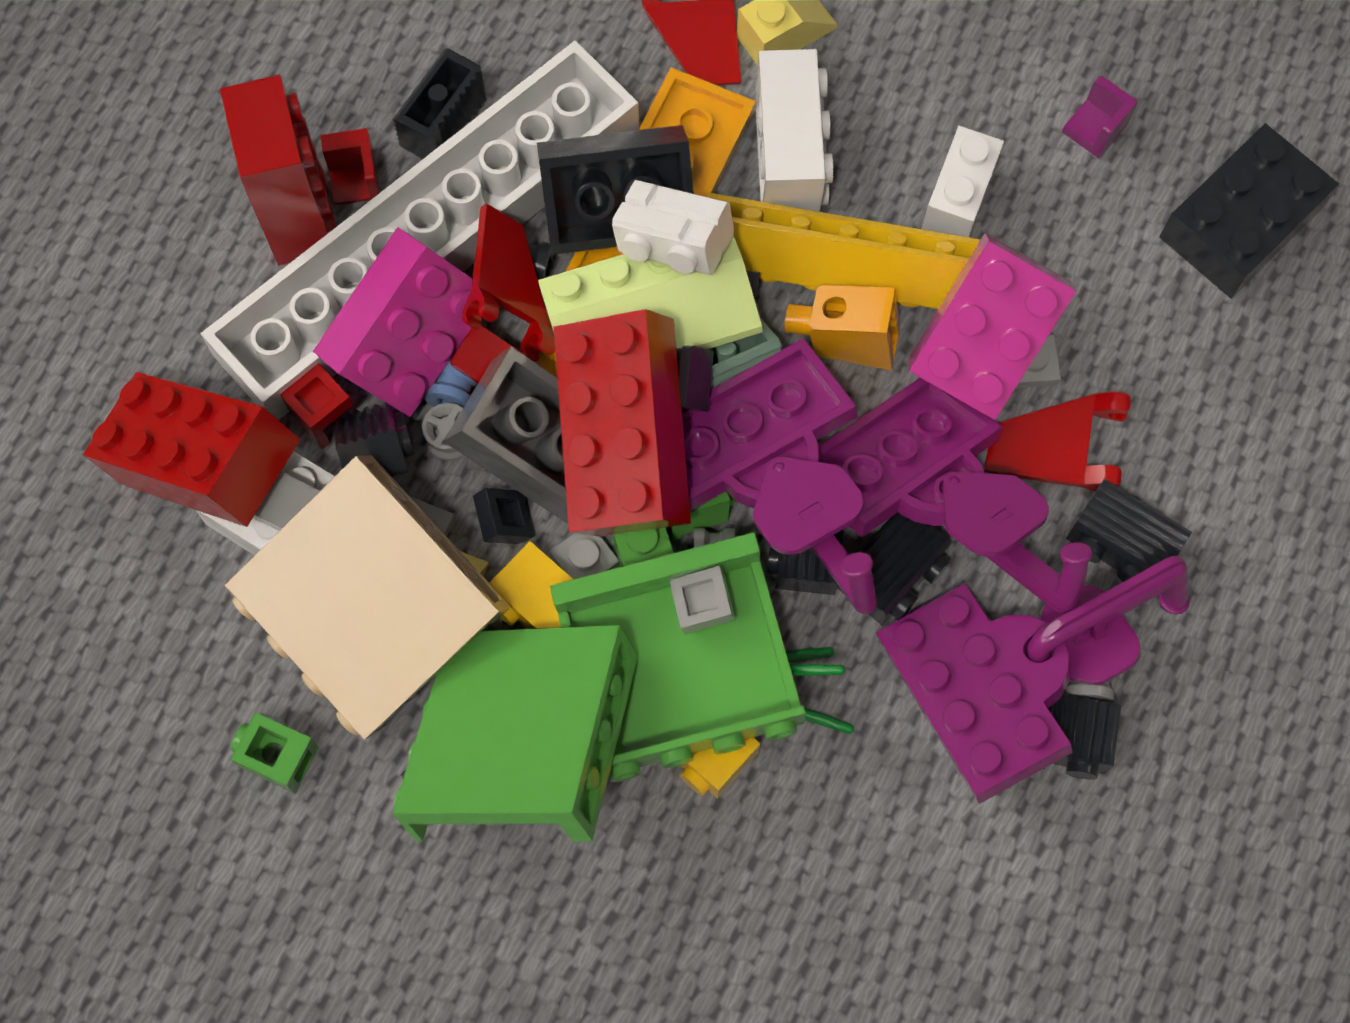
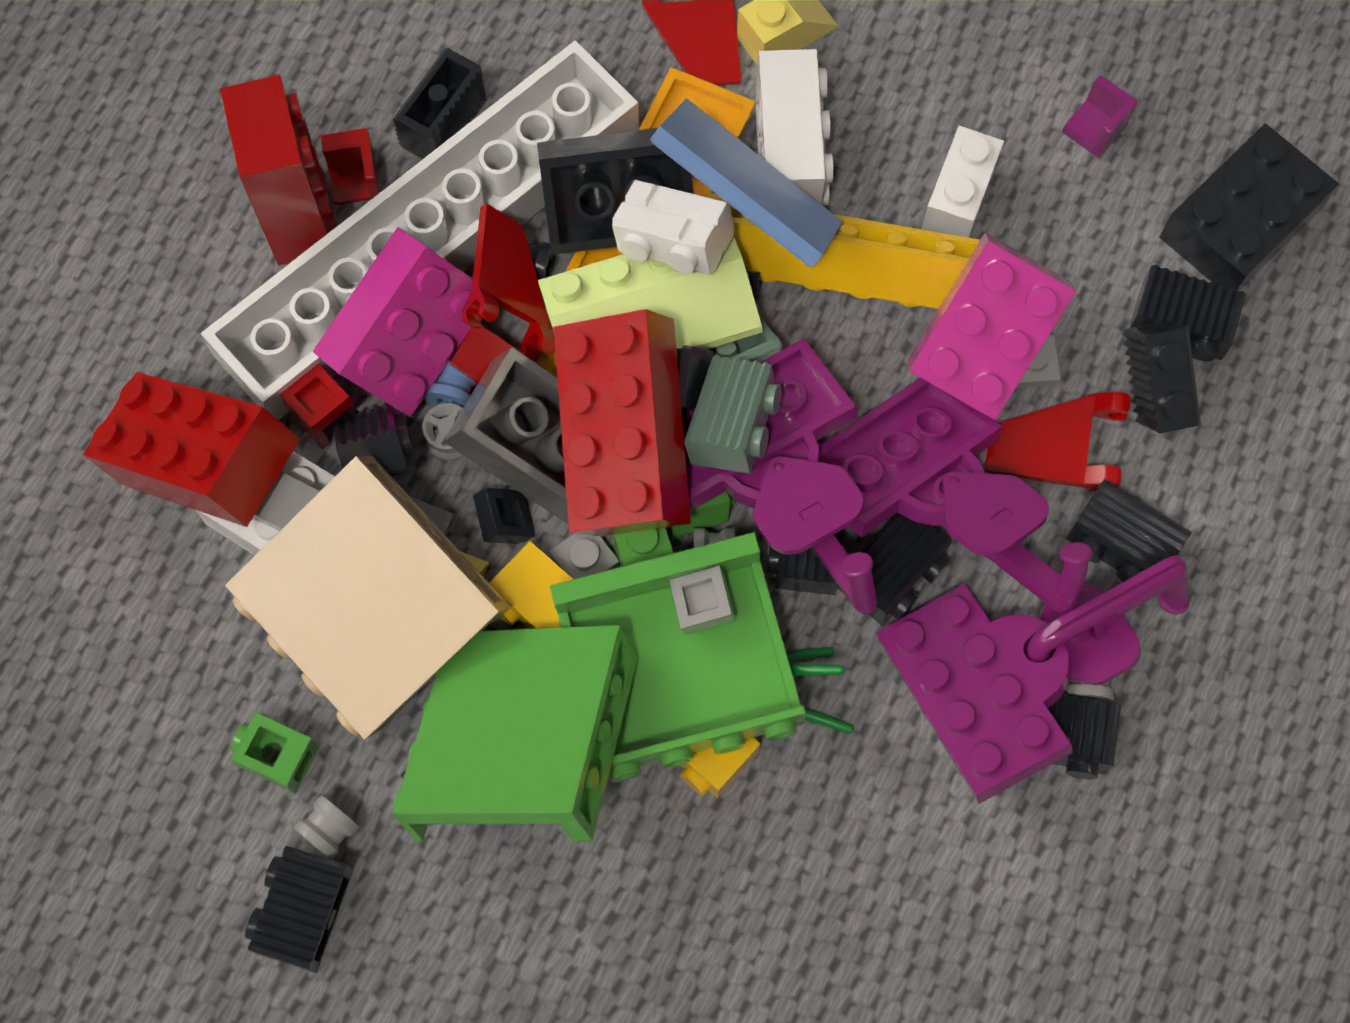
(298, 908): none -> black brick
(326, 827): none -> light grey wheel
(733, 415): none -> sand green brick
(747, 182): none -> medium blue tile
(850, 324): light orange torso -> none
(1162, 376): none -> black brick
(1204, 307): none -> black brick

